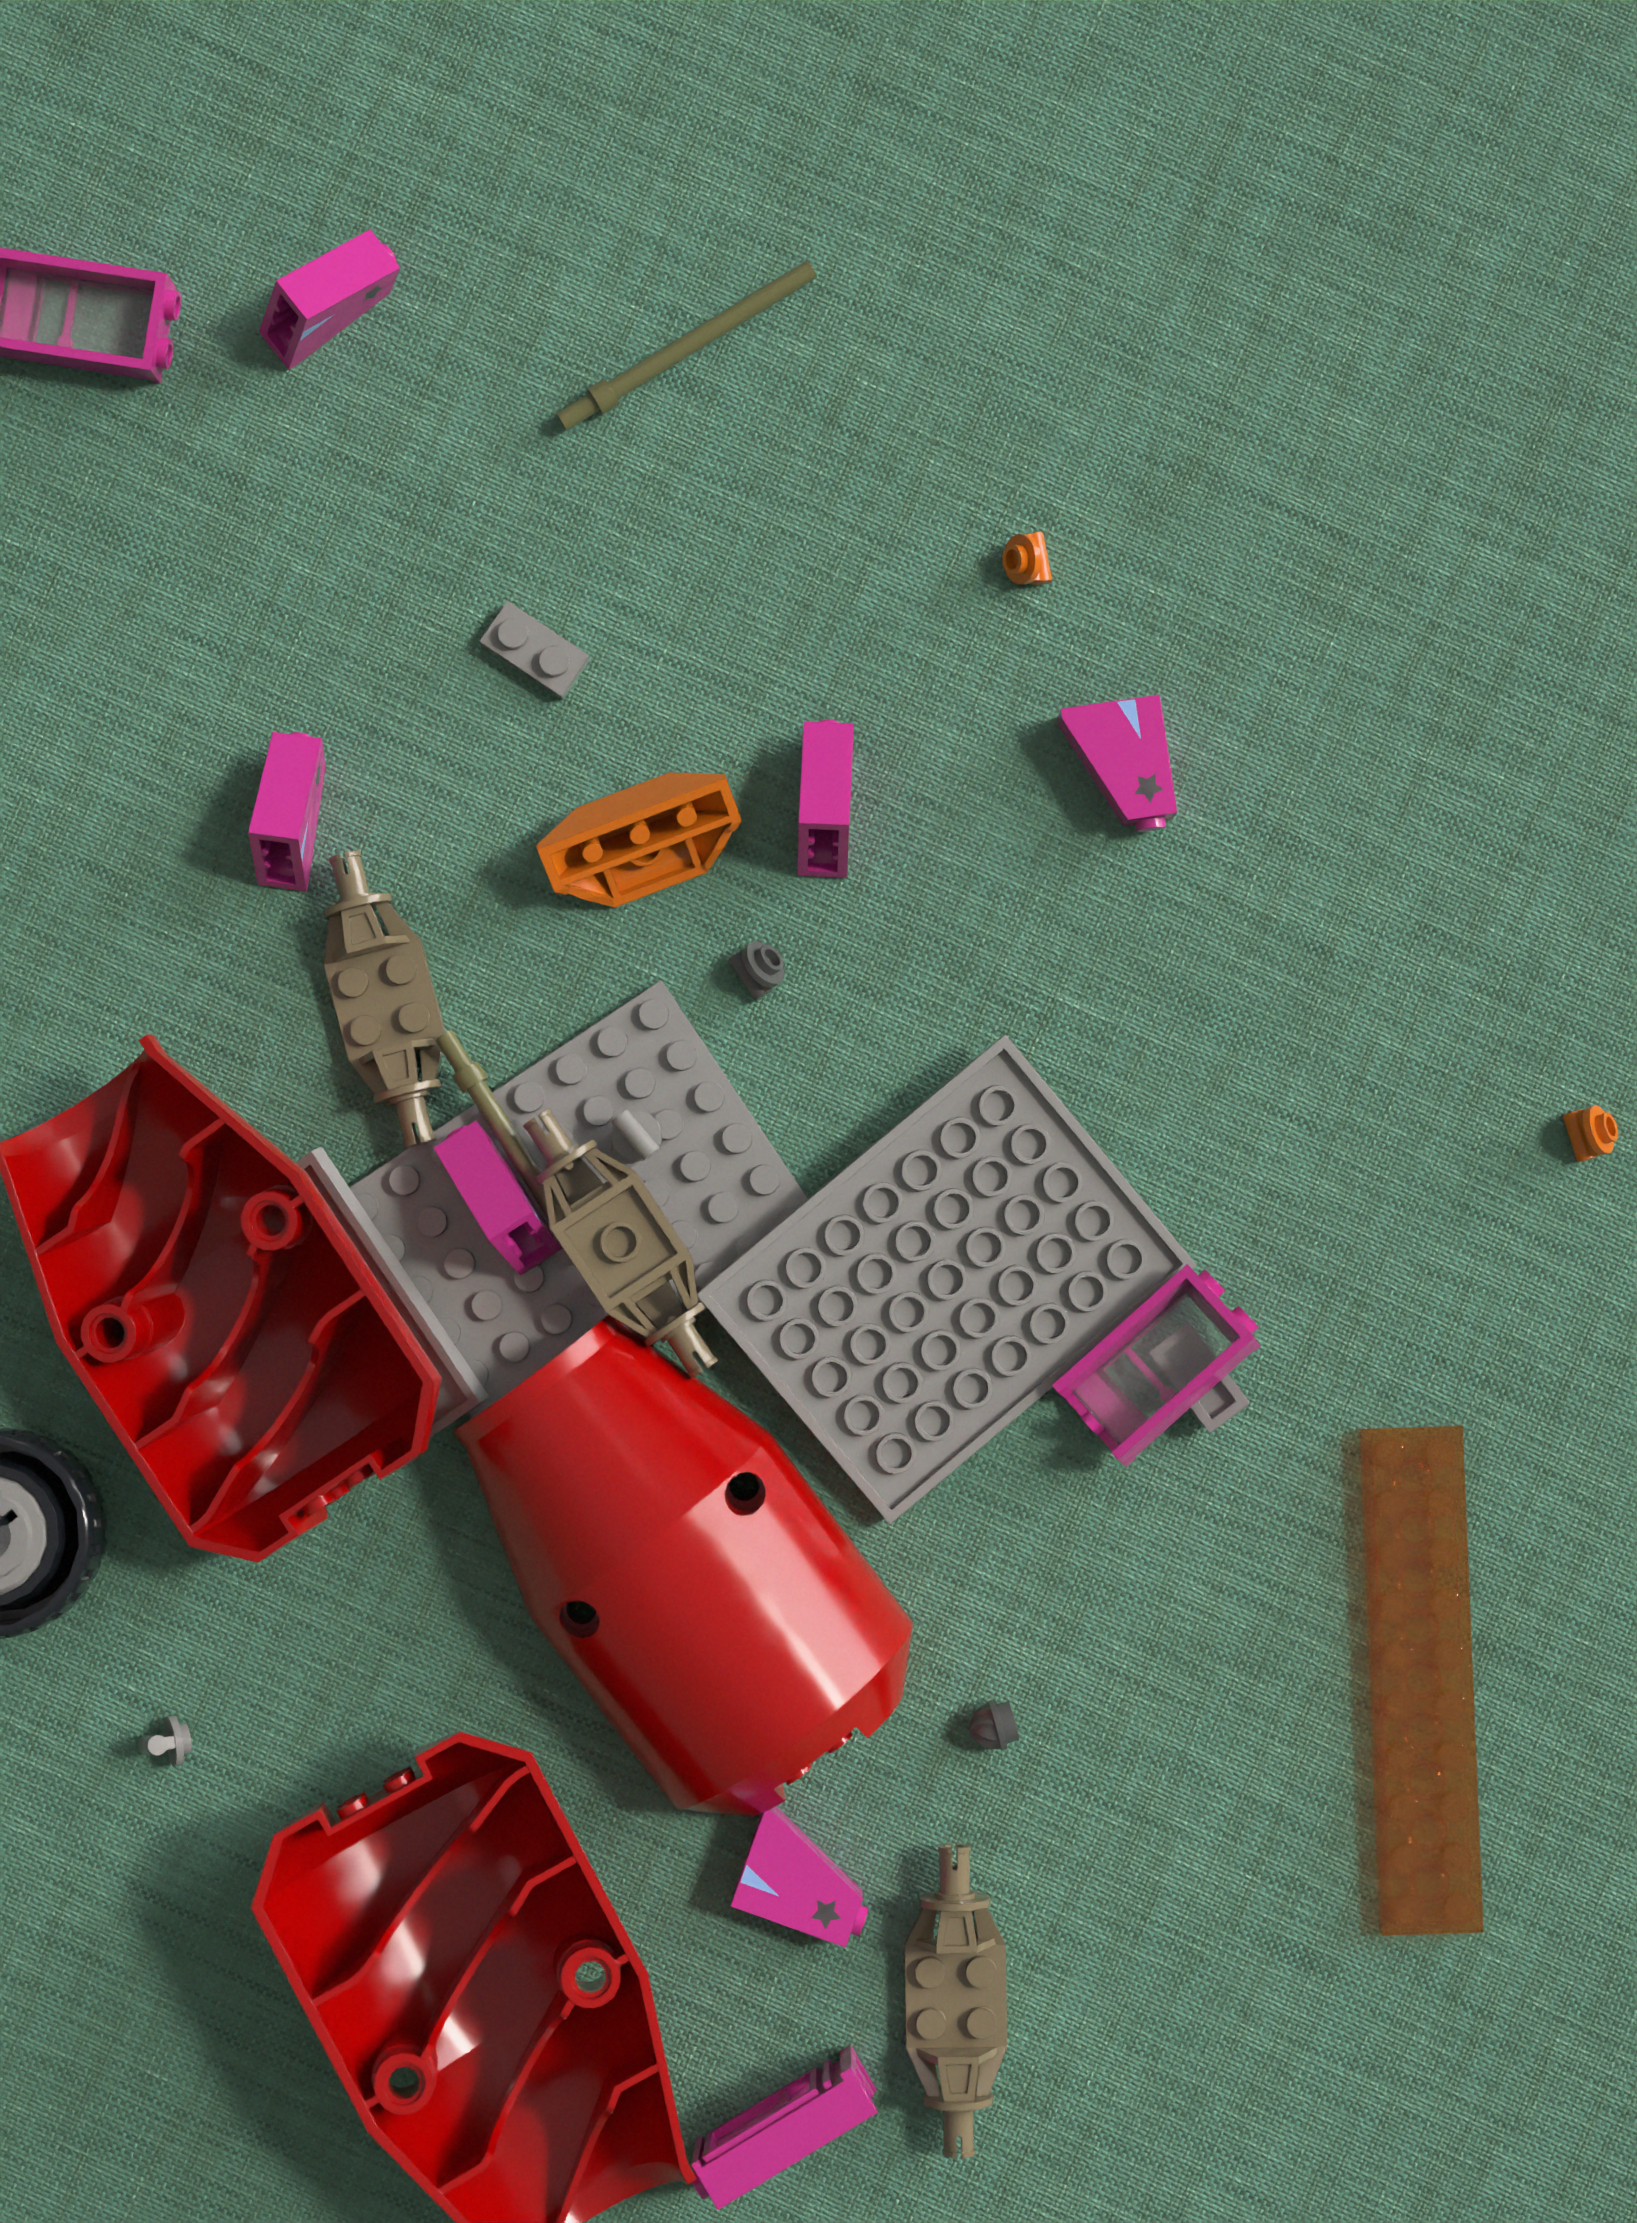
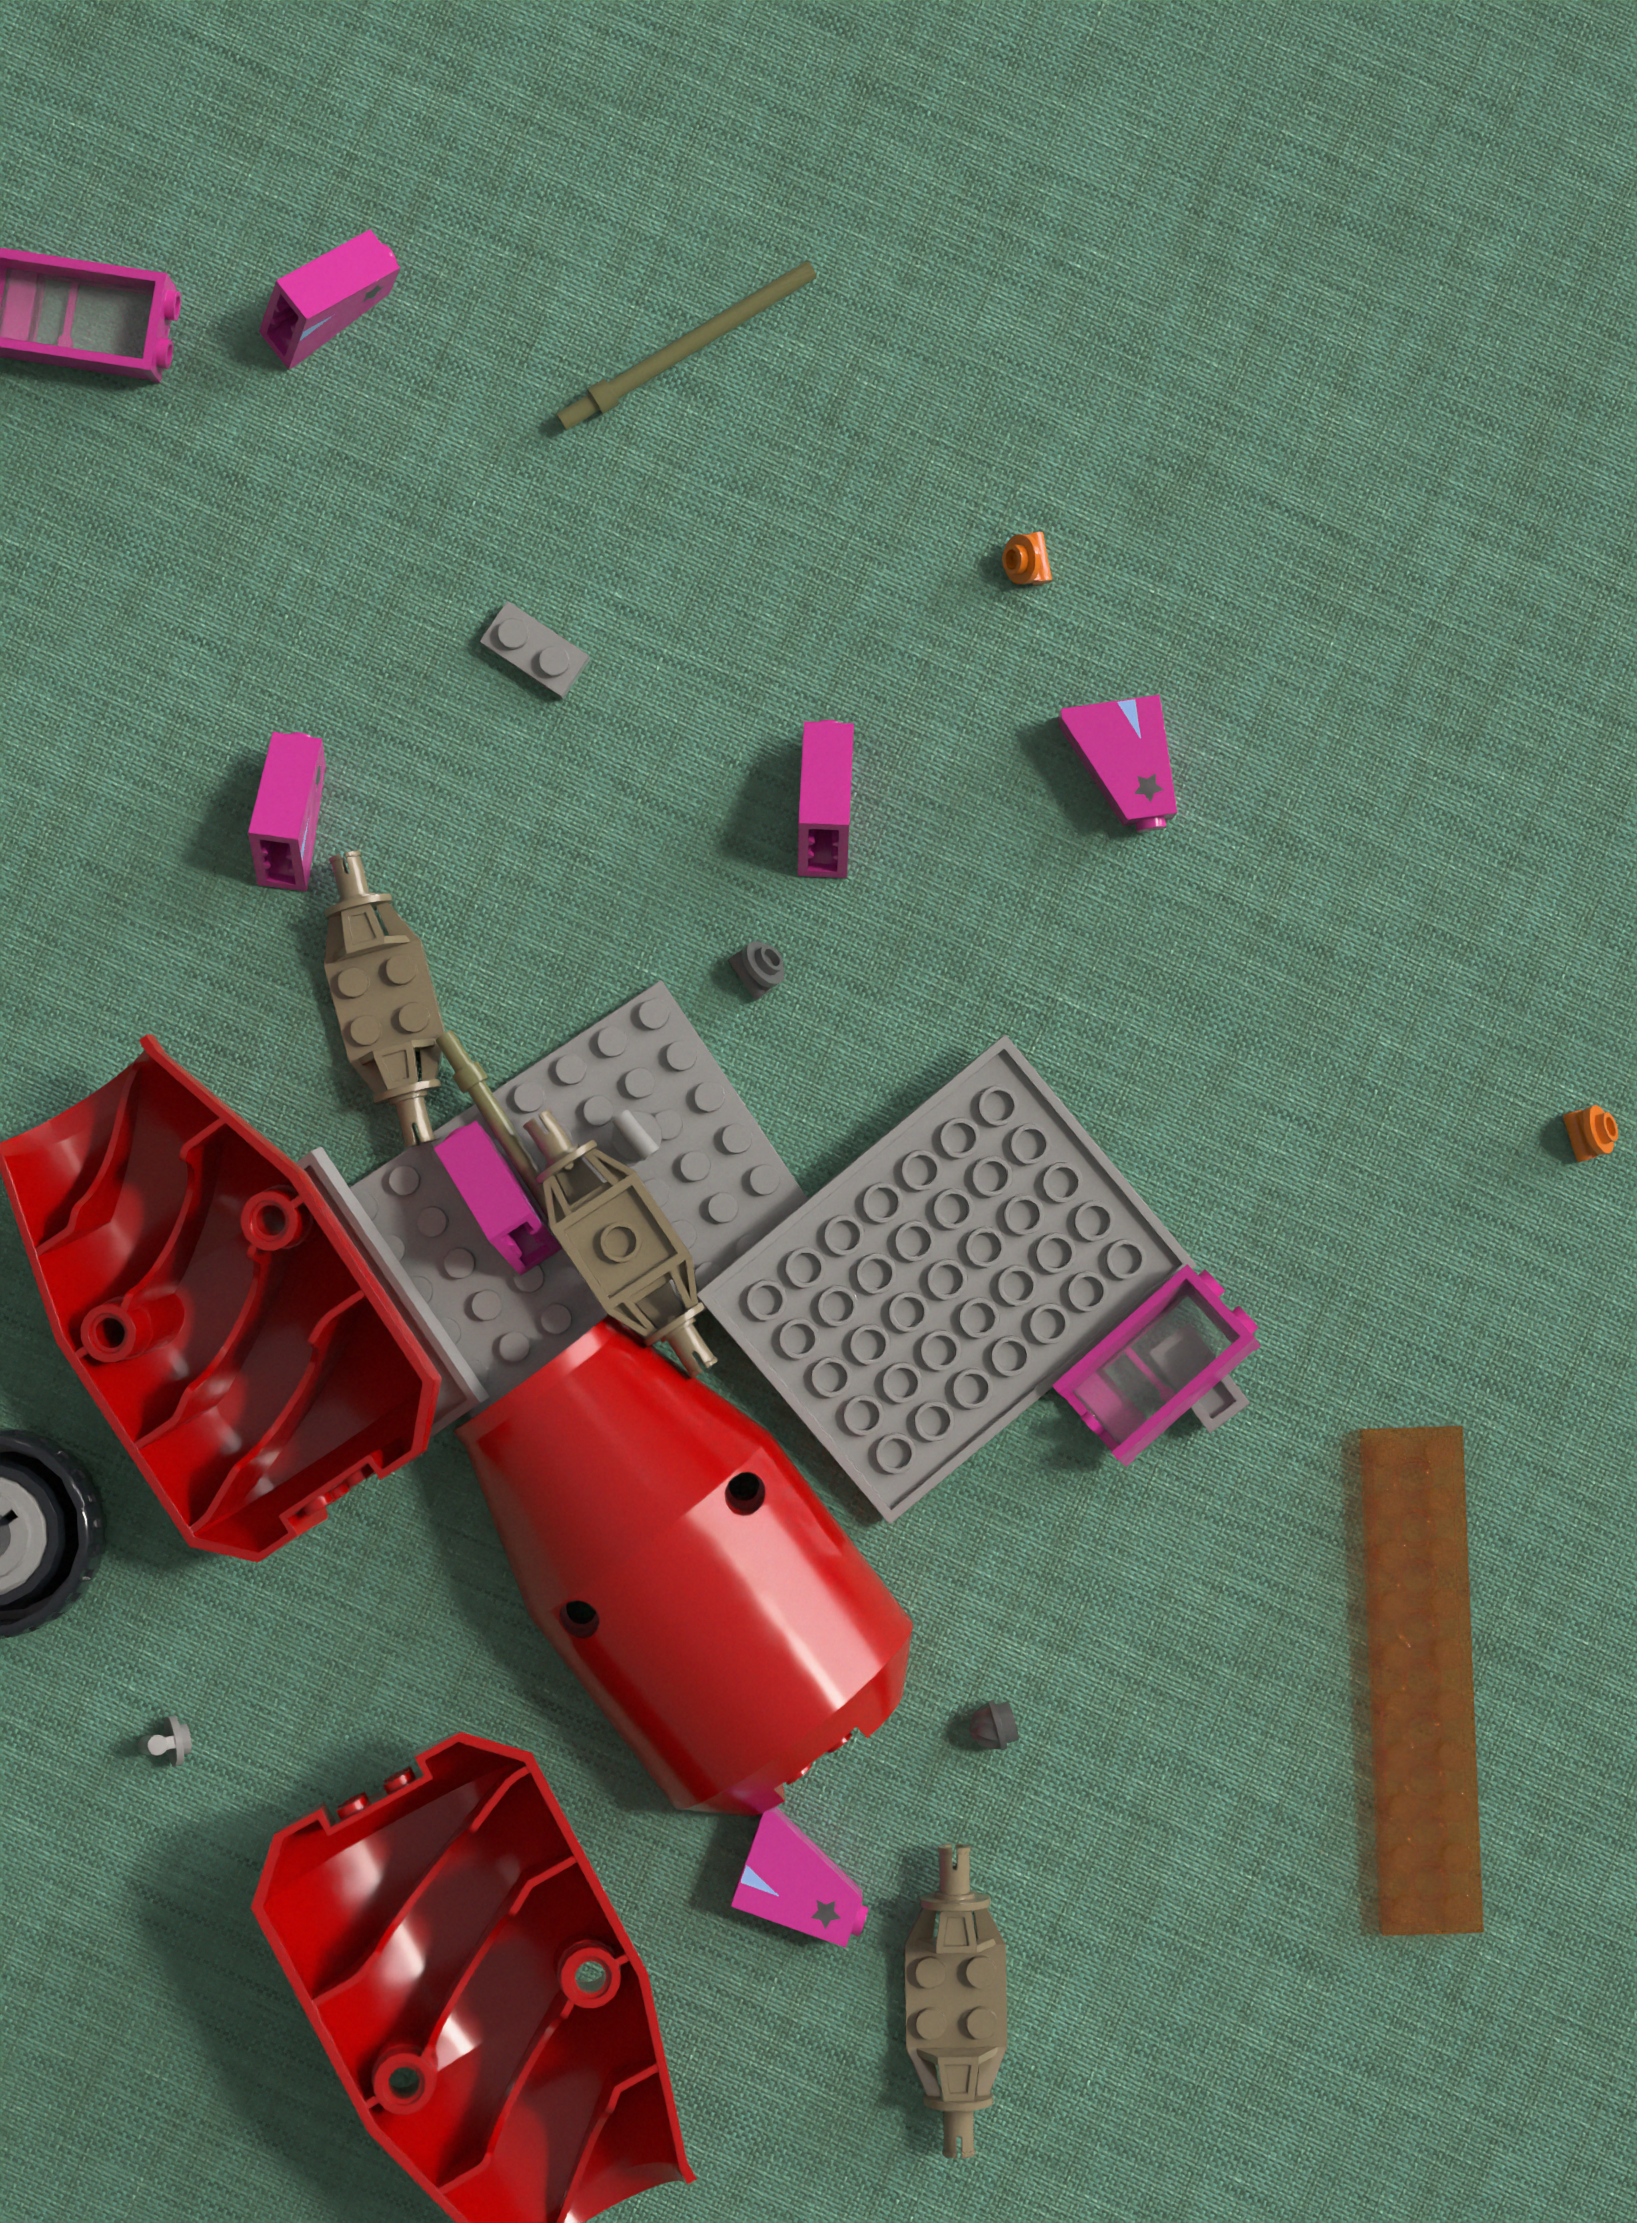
(641, 838): orange wedge -> none
(782, 2129): dark pink door -> none

